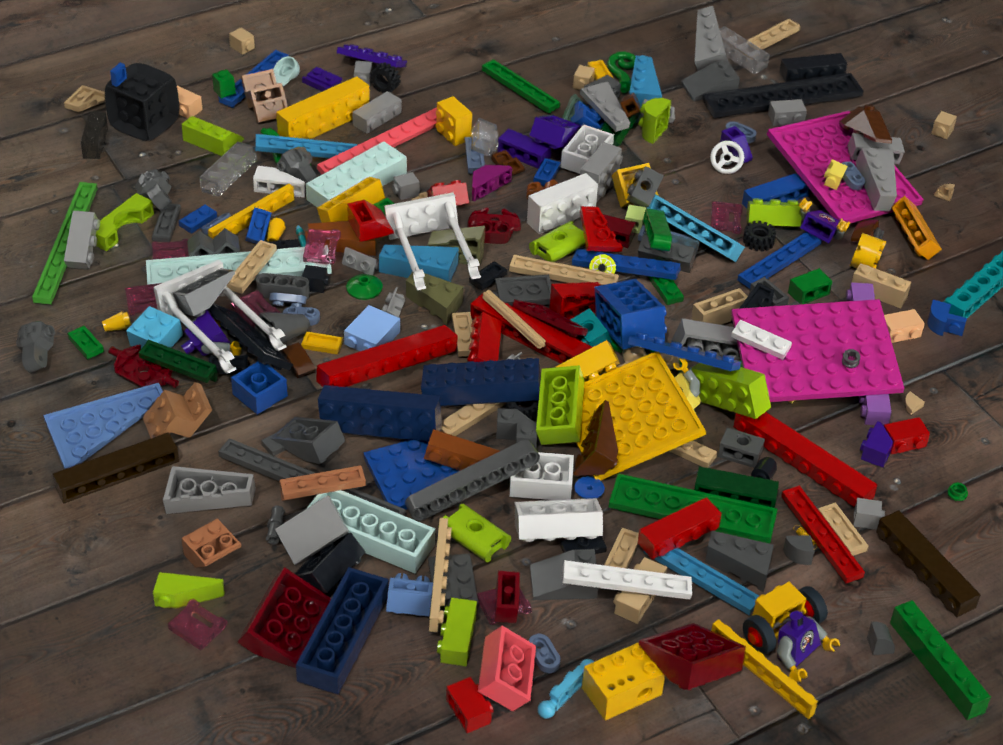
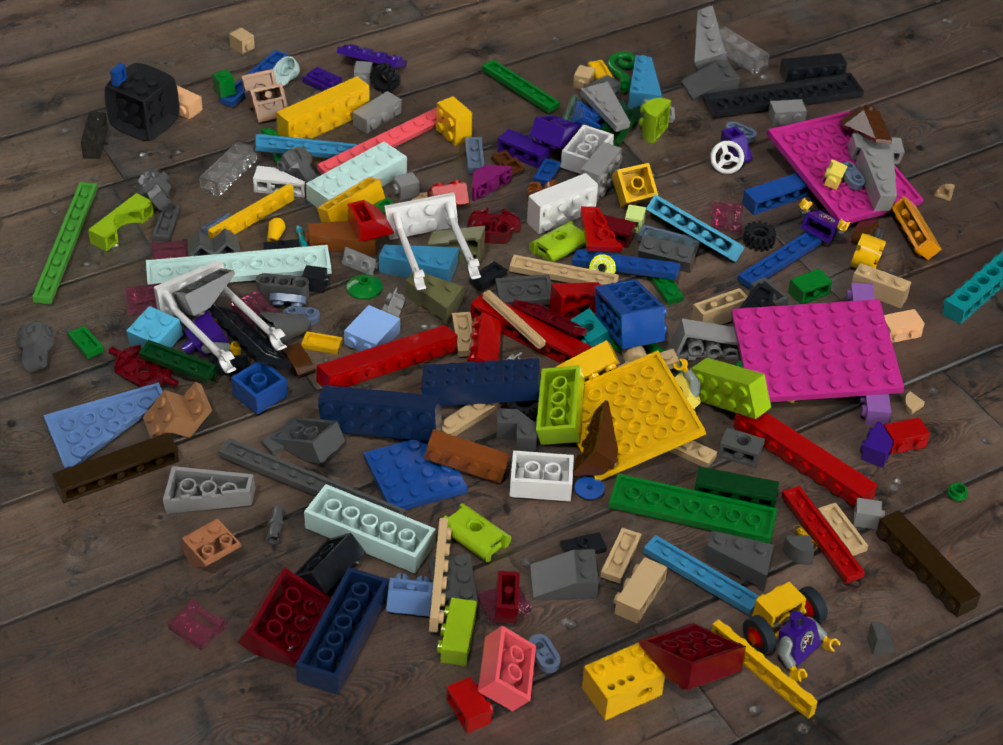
(81, 240): light grey brick -> none
(84, 98): tan wing -> none
(117, 322): yellow cone -> none
(178, 589): lime slope -> none
(197, 219): blue plate -> none
(209, 136): lime slope -> none
(251, 266): tan plate -> none
(258, 225): blue plate -> none
(312, 530): light grey tile -> none
(316, 244): clear pink plate -> none
(322, 482): nougat fence -> none
(472, 480): dark grey beam -> none
(484, 137): clear brick -> none
(558, 519): white brick -> none
(563, 691): medium azure plate -> none
(627, 579): white plate -> none
(630, 104): reddish brown leg -> none
(651, 180): dark grey brick -> none
(657, 229): green beam -> none
(679, 528): red brick -> none
(691, 353): blue plate -> none
(761, 339): white plate -> none
(765, 468): black brick -> none
(774, 212): lime brick -> none
(775, 34): tan plate -> none
(851, 363): dark grey bush -> none
(940, 660): green brick -> none
(941, 321): blue brick -> none
(944, 125): tan brick -> none

